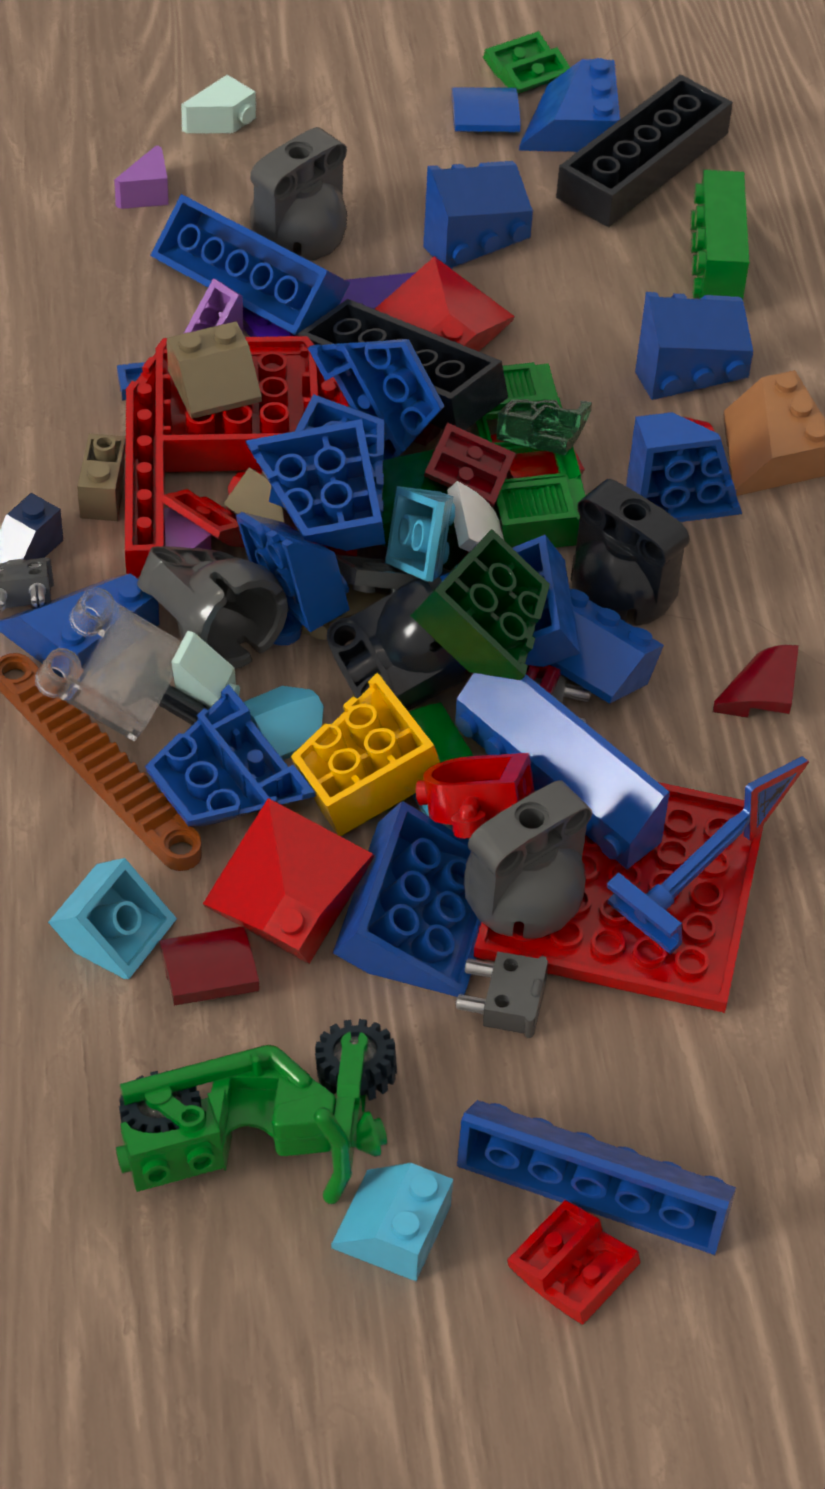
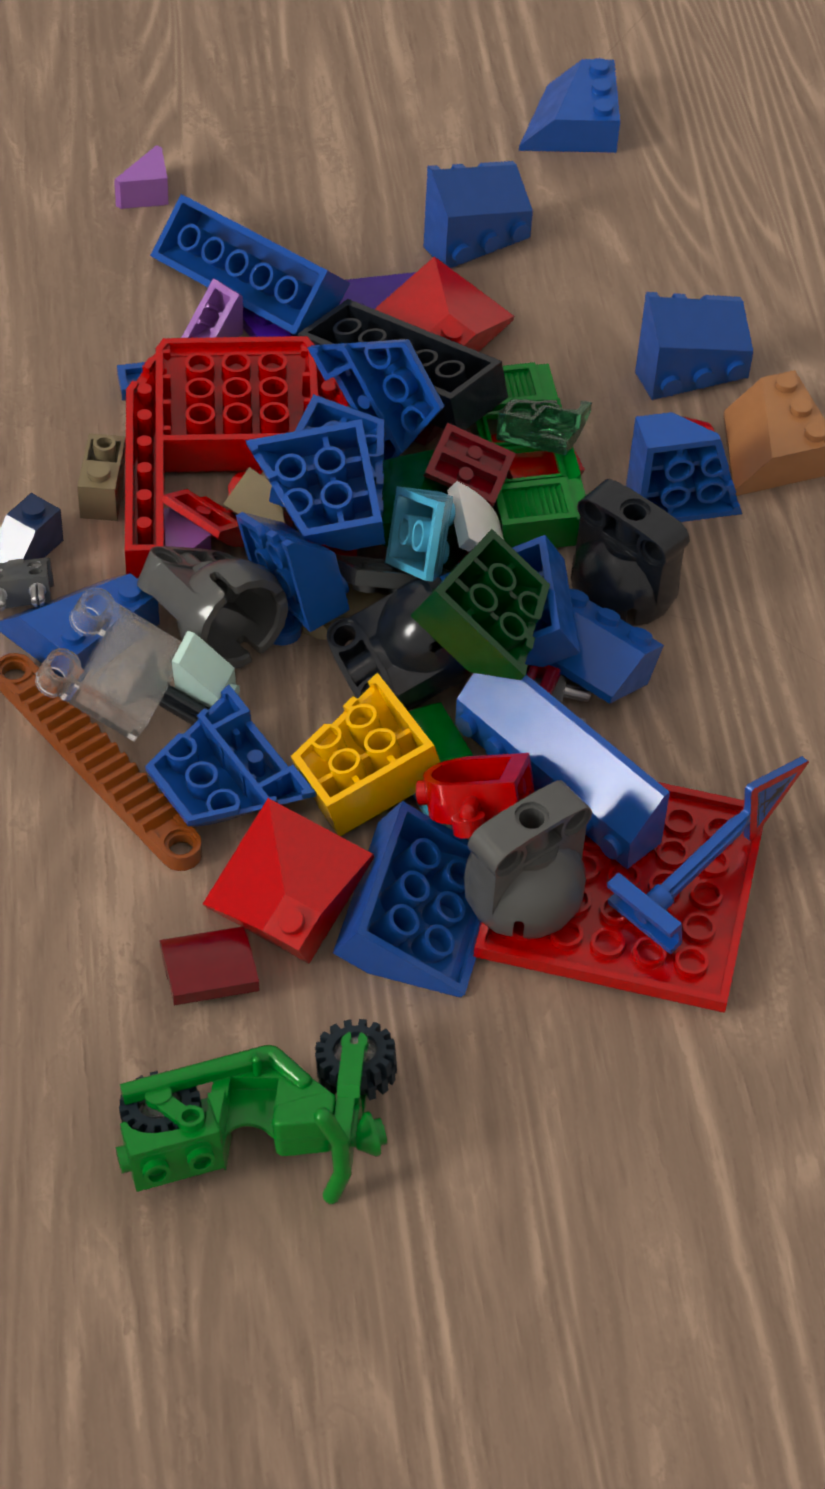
(113, 918): medium azure slope -> none
(213, 369): dark tan slope -> none
(219, 108): light aqua slope -> none
(286, 717): medium azure slope -> none
(301, 194): dark grey piece -> none
(395, 1218): medium azure slope -> none
(485, 109): blue slope -> none
(513, 992): dark grey piece -> none
(526, 62): green slope -> none
(573, 1261): red slope -> none
(594, 1175): blue slope -> none
(643, 150): black brick -> none
(719, 235): green brick -> none
(762, 684): dark red slope -> none

